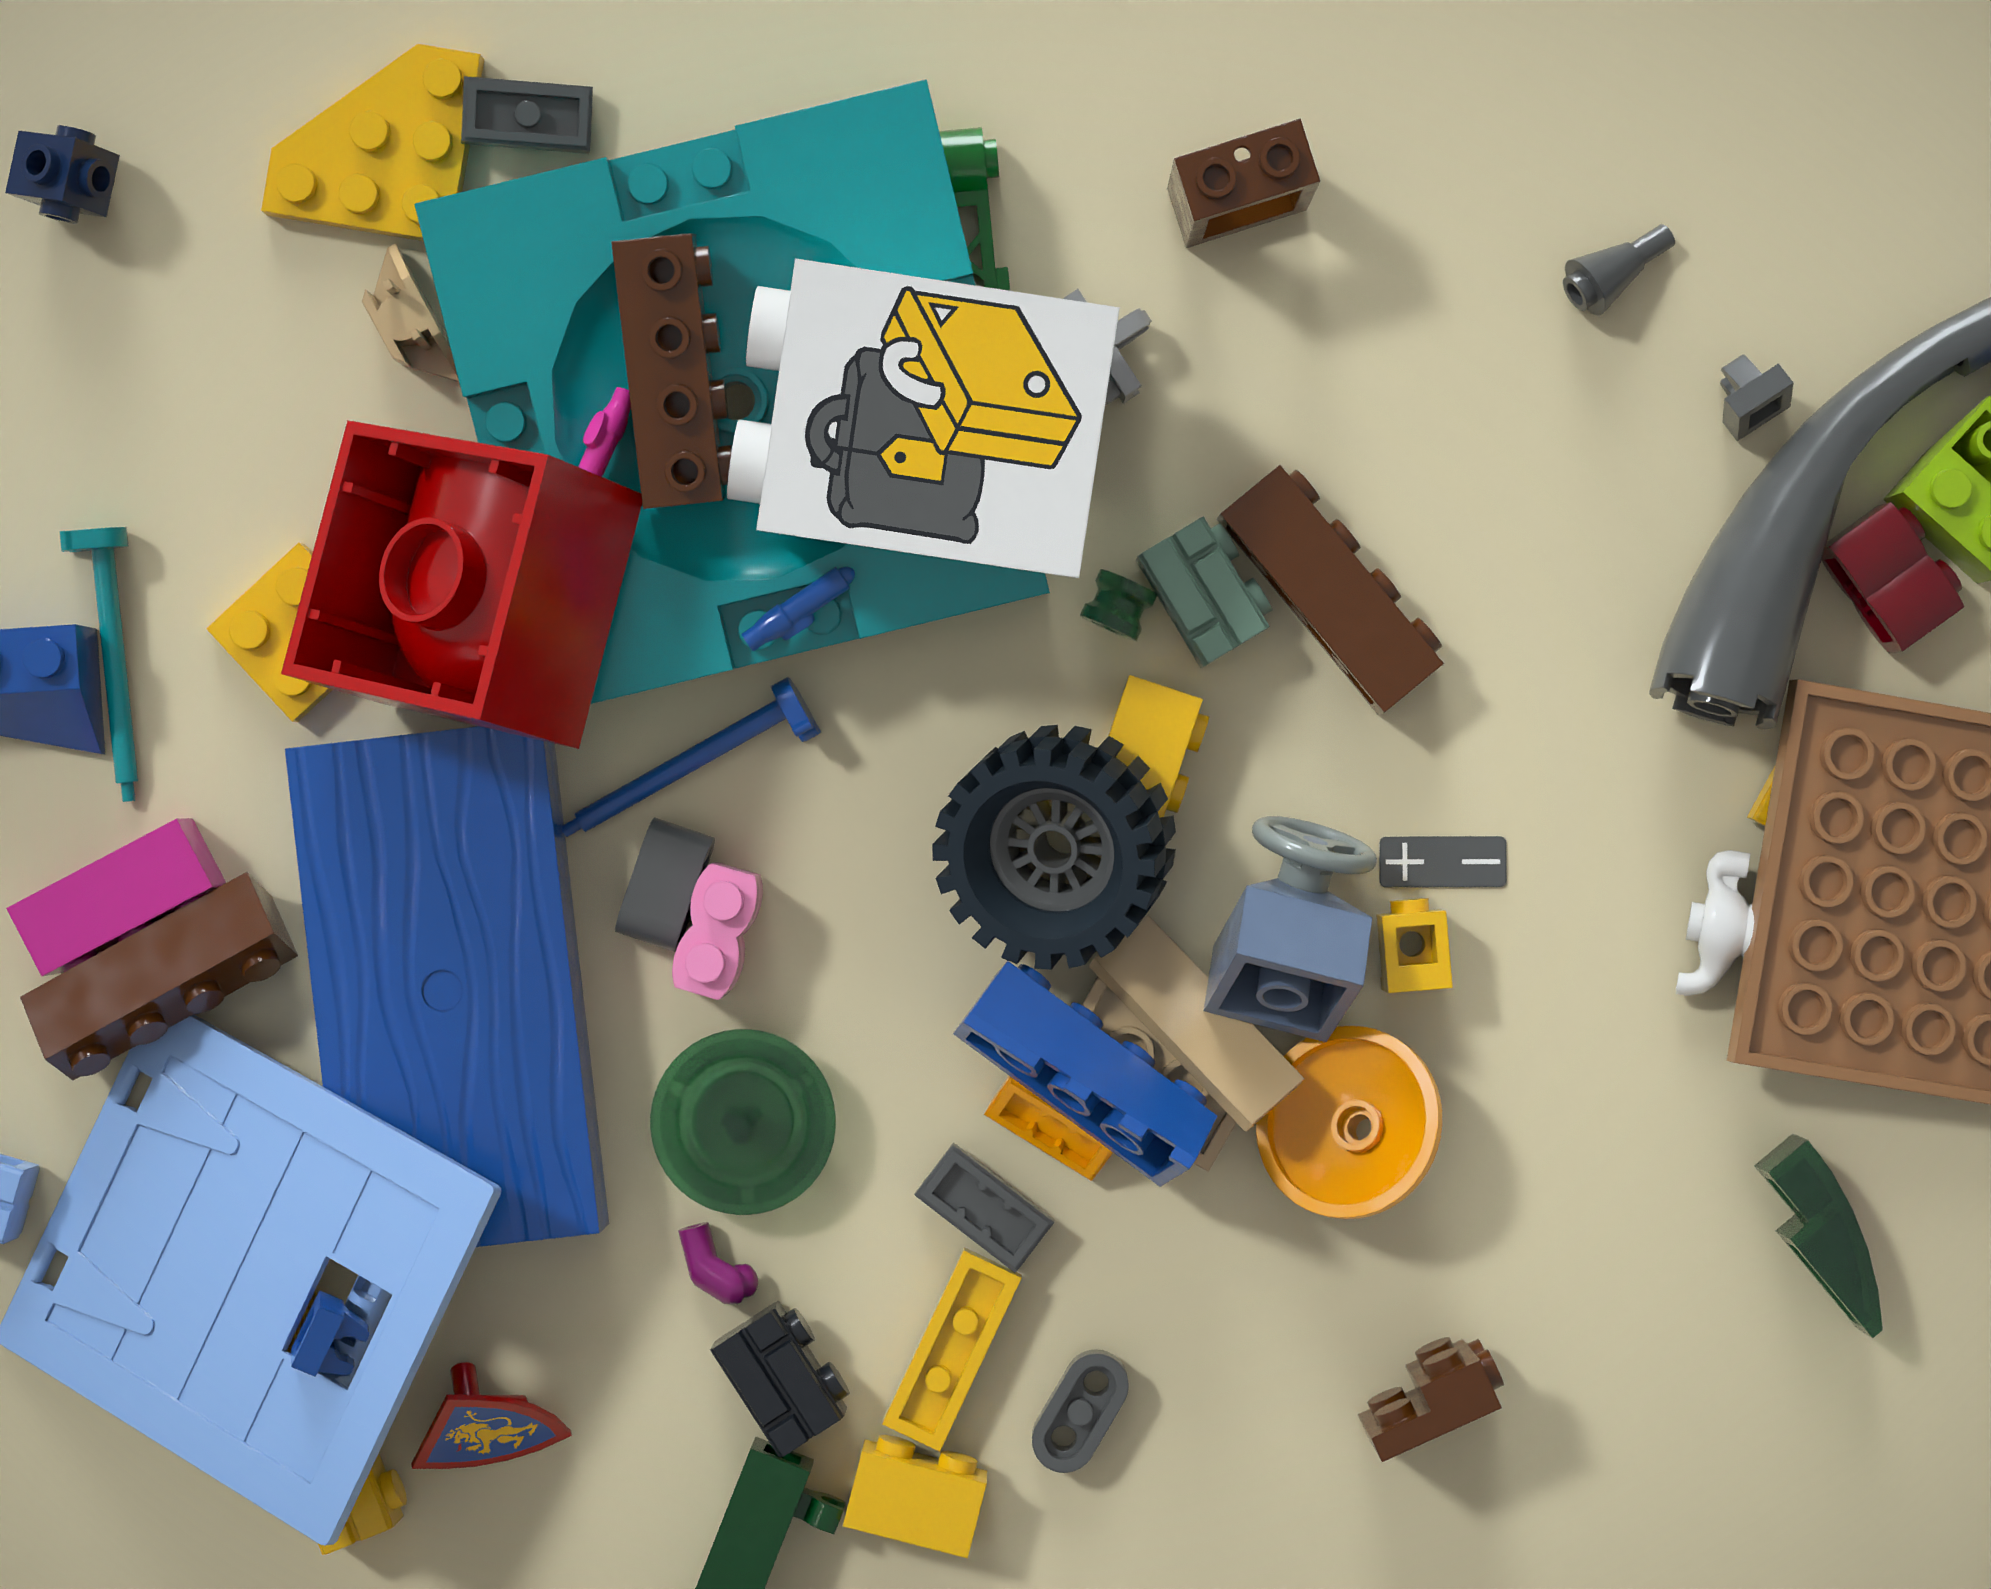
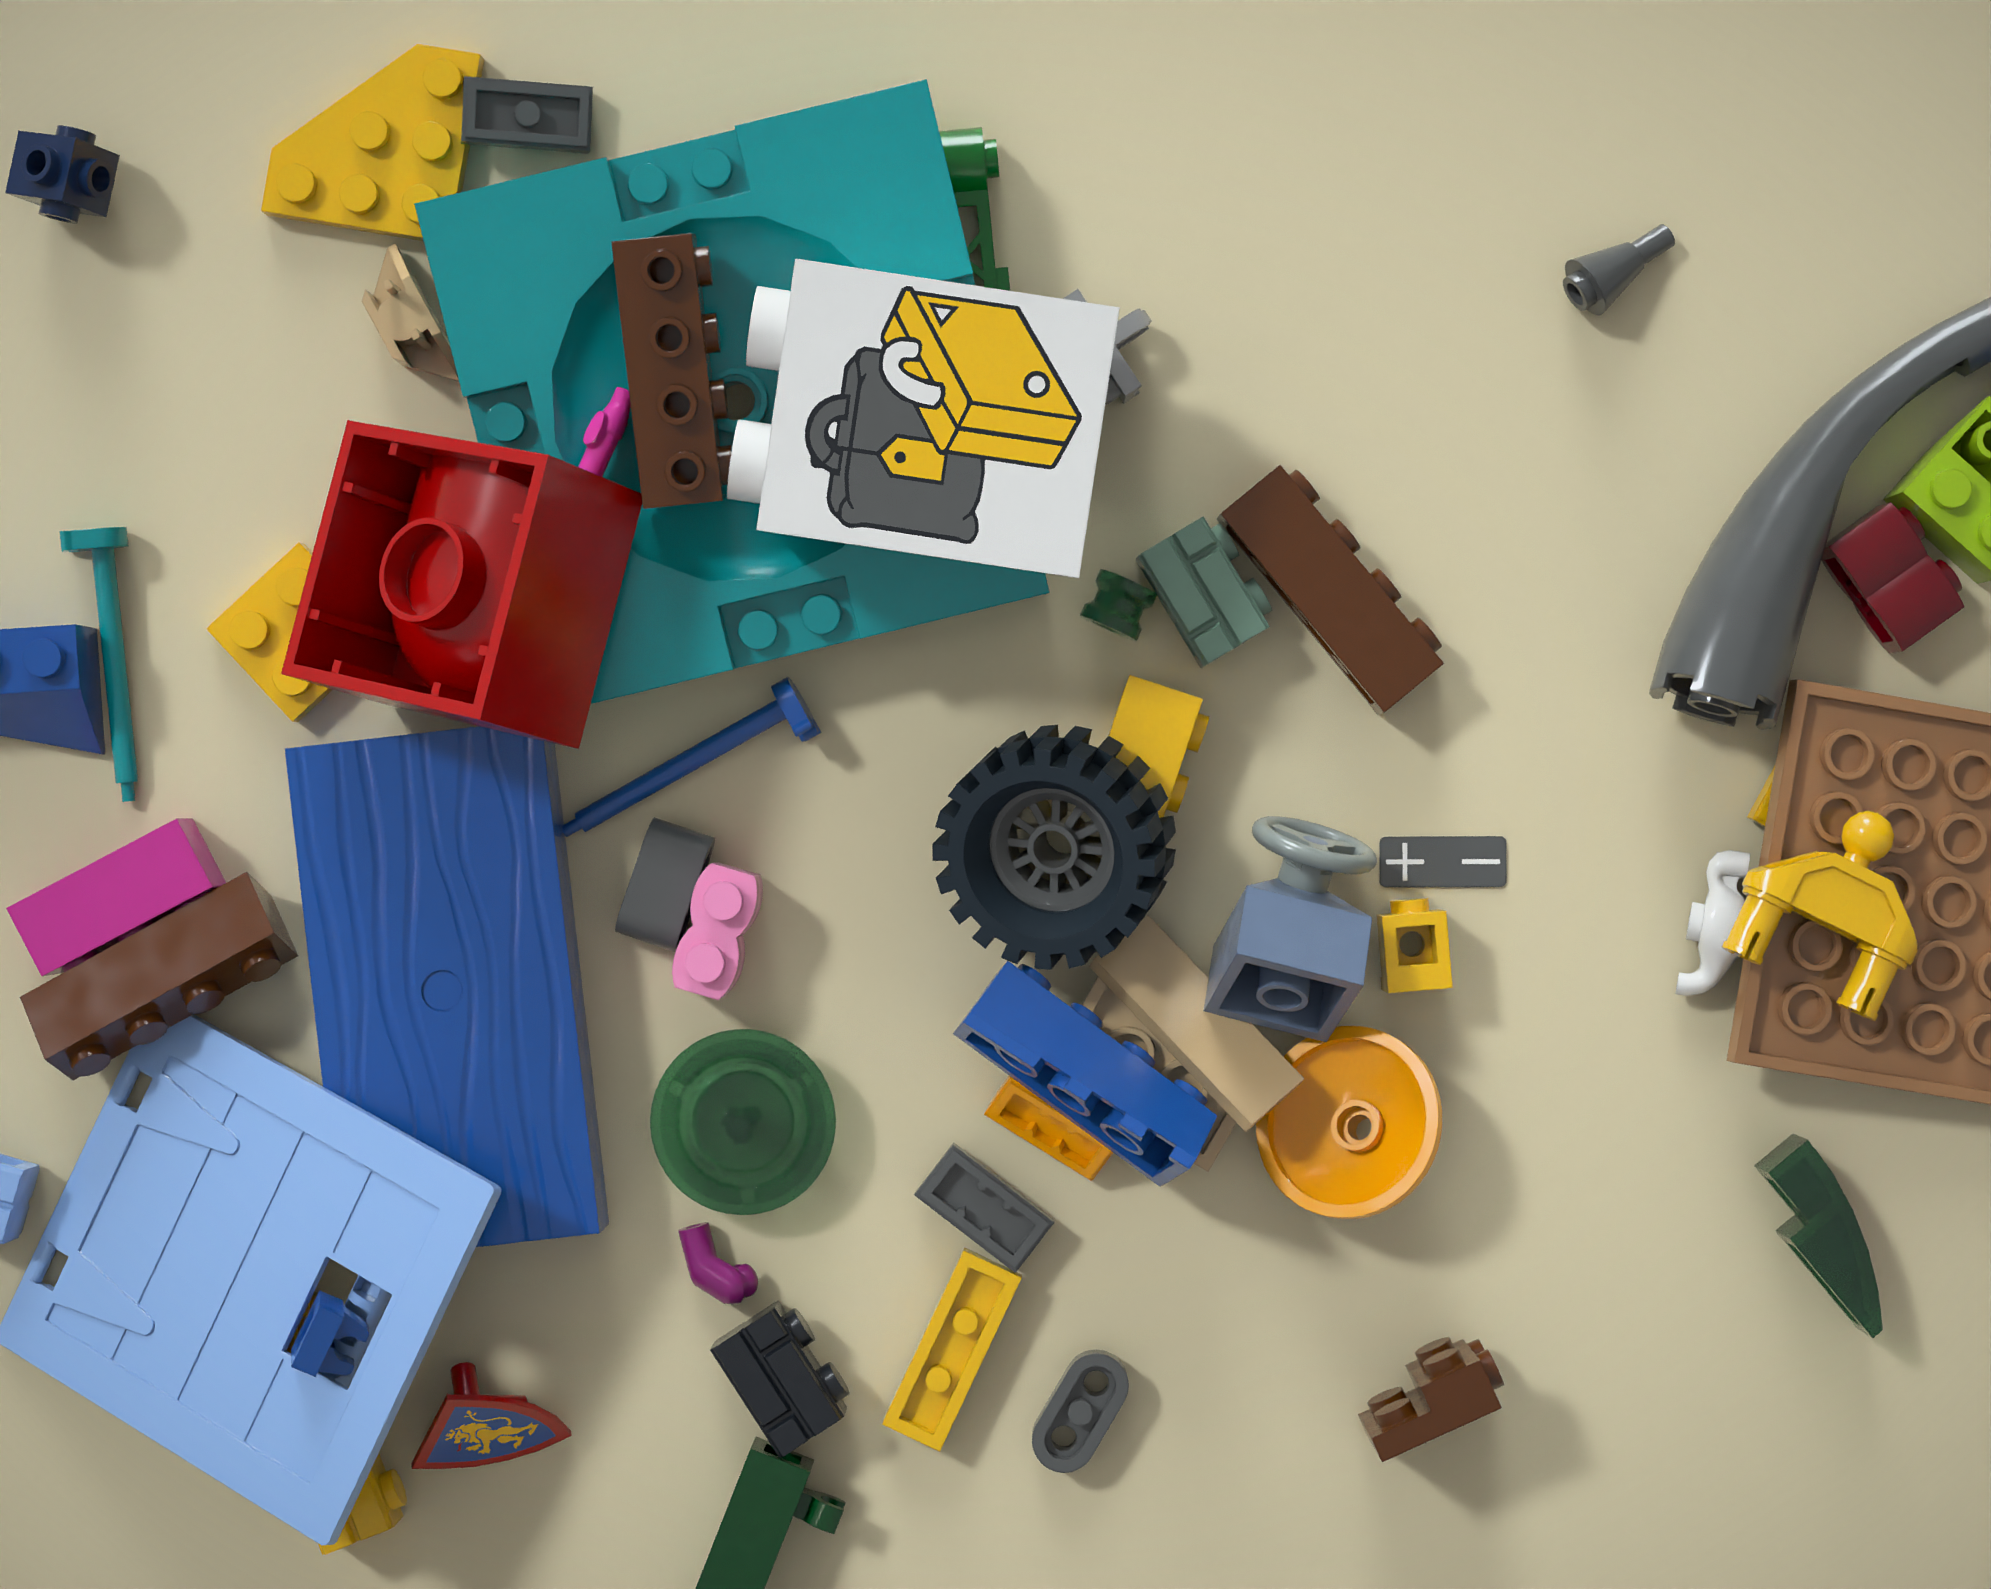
(797, 612): blue piece -> none
(916, 1495): yellow brick -> none
(1224, 196): reddish brown window -> none
(1753, 396): dark grey tile -> none
(1840, 897): none -> yellow connector

